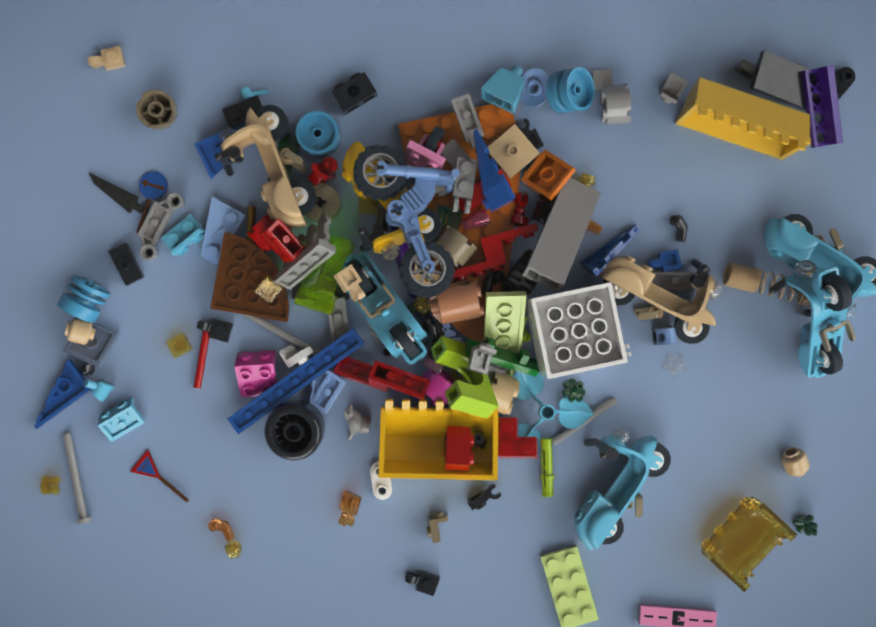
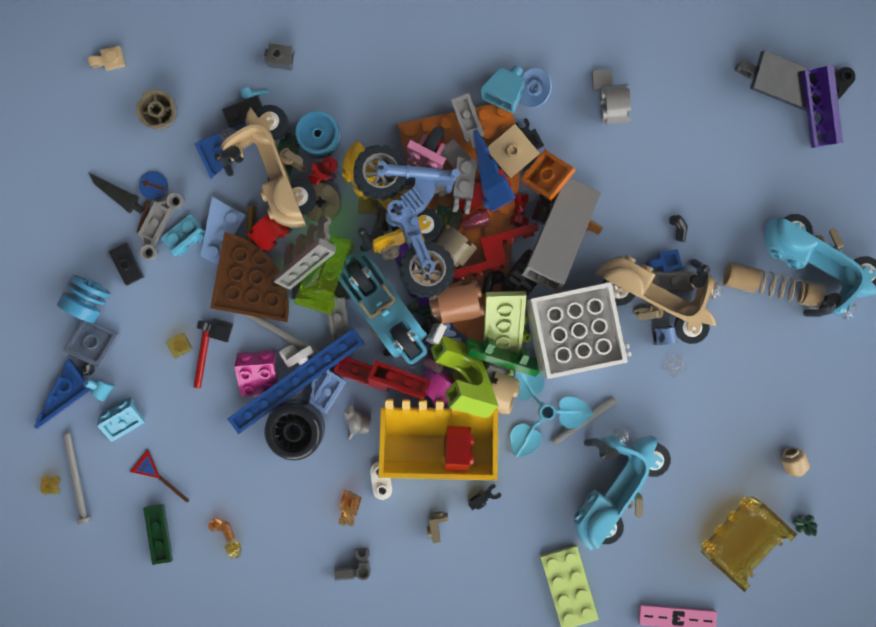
(79, 331): tan head -> none
(158, 534): none -> dark green plate
(268, 289): clear yellow plate -> none
(279, 56): none -> dark grey brick
(282, 240): red brick -> none
(348, 281): tan plate -> none
(348, 573): none -> dark grey bar
(350, 103): black brick -> none
(422, 305): clear yellow plate -> none
(425, 582): black plate -> none
(436, 333): none -> white tile
(478, 440): black arm -> none
(480, 358): light grey bracket -> none
(510, 443): red brick -> none
(546, 467): lime pin -> none
(570, 90): dark azure wheel -> none
(574, 390): dark green plant -> none
(587, 179): clear yellow plate -> none
(599, 259): blue wing -> none
(673, 88): light grey bracket -> none
(745, 119): yellow piece -> none
(829, 300): piece -> none

